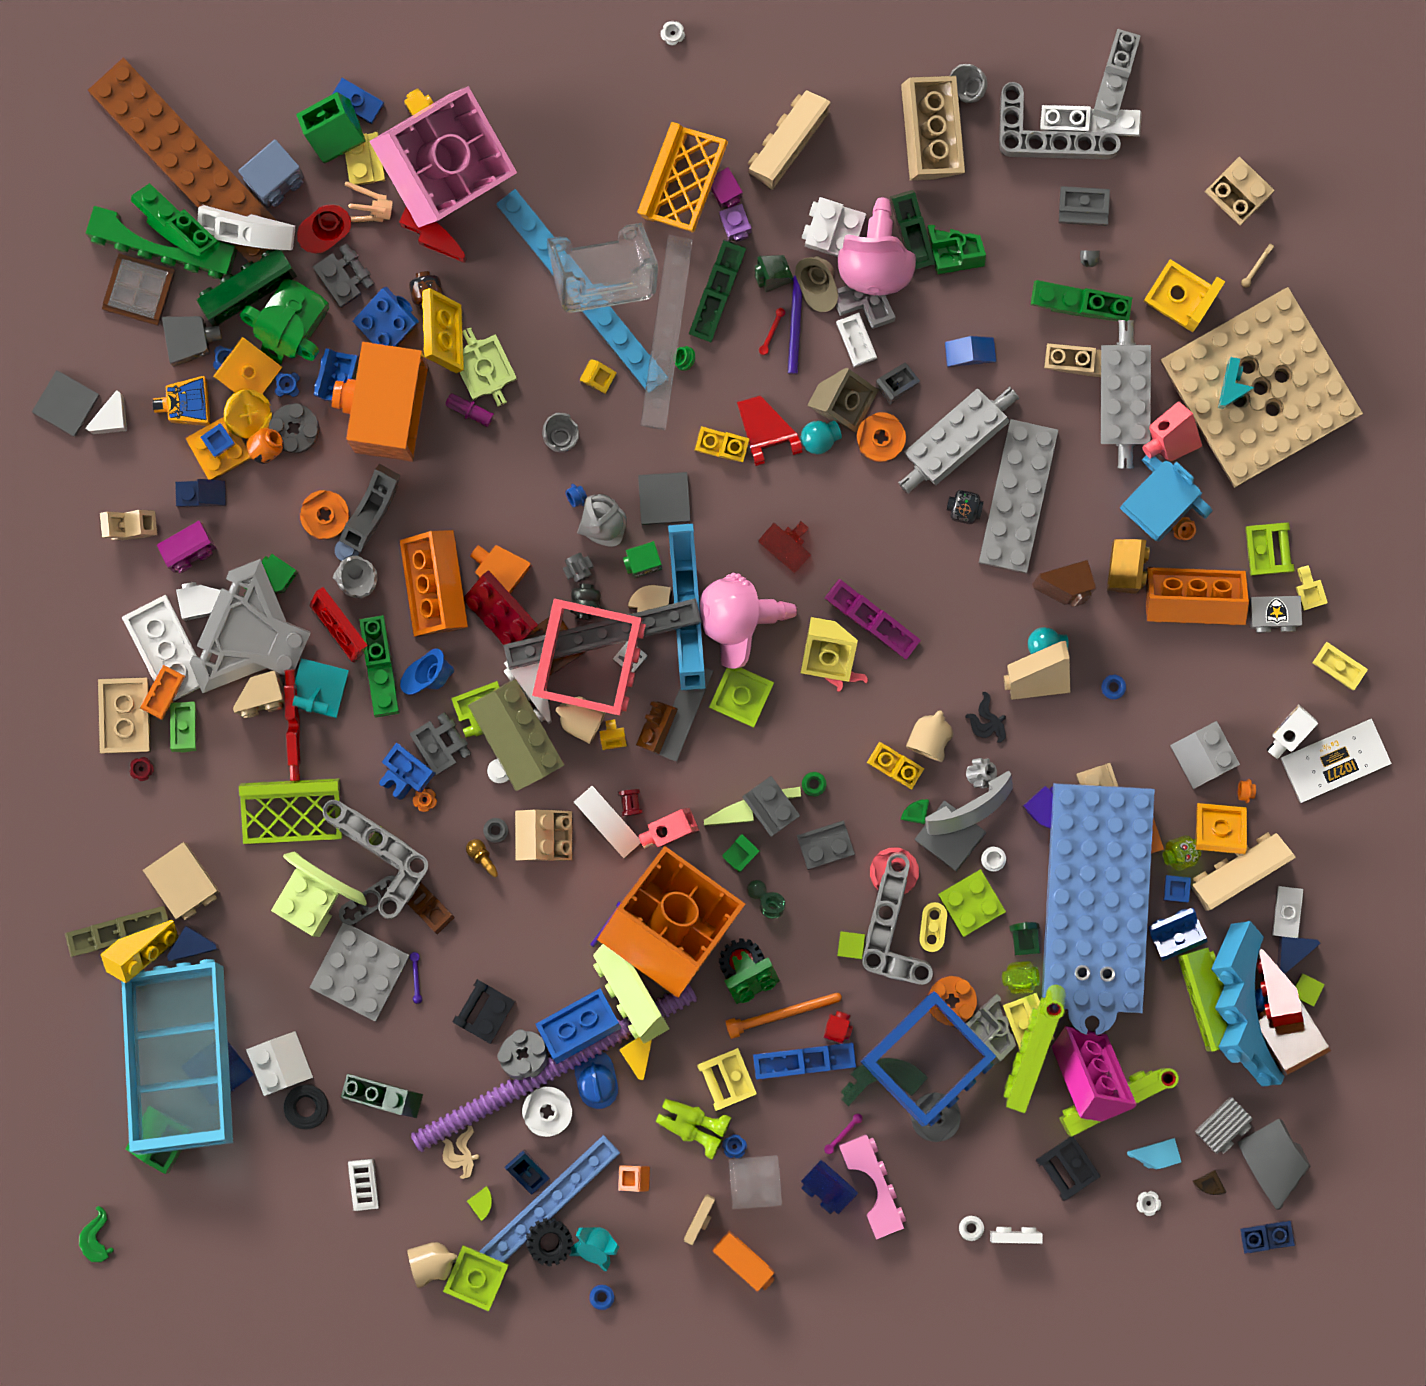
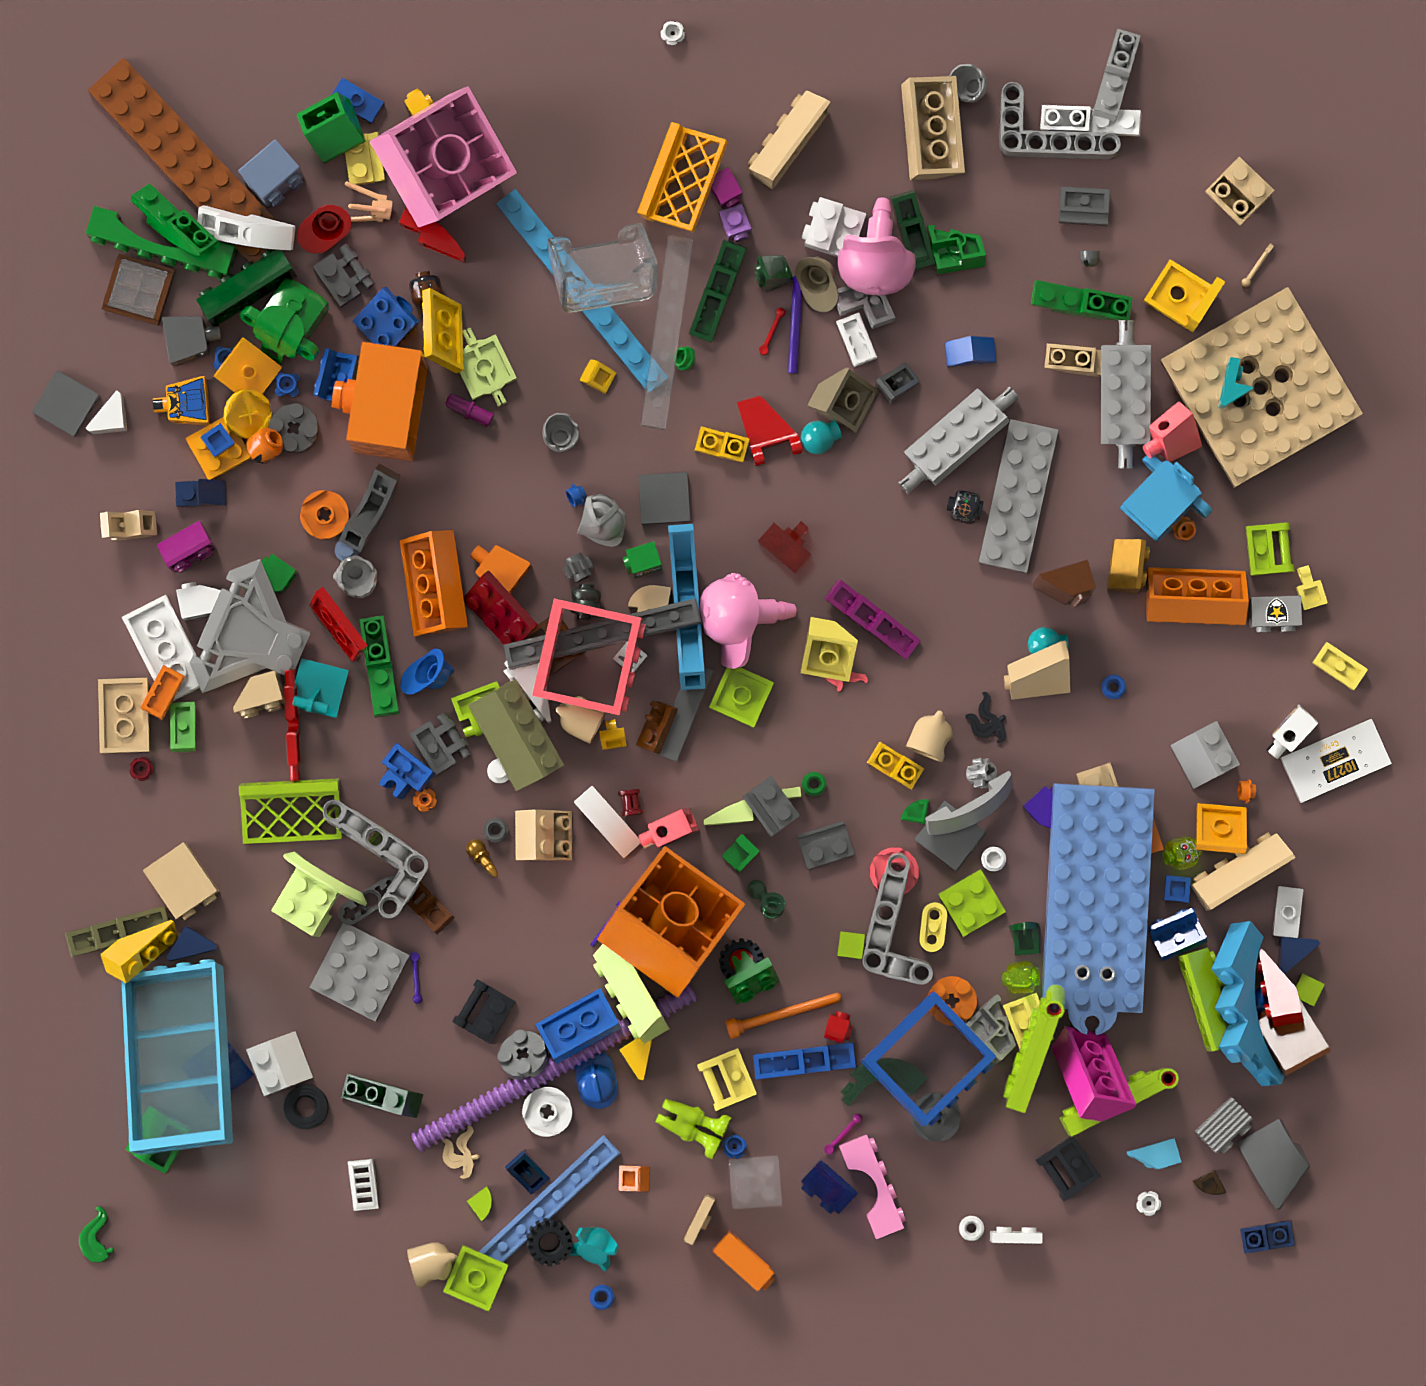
(893, 430): orange plate -> none

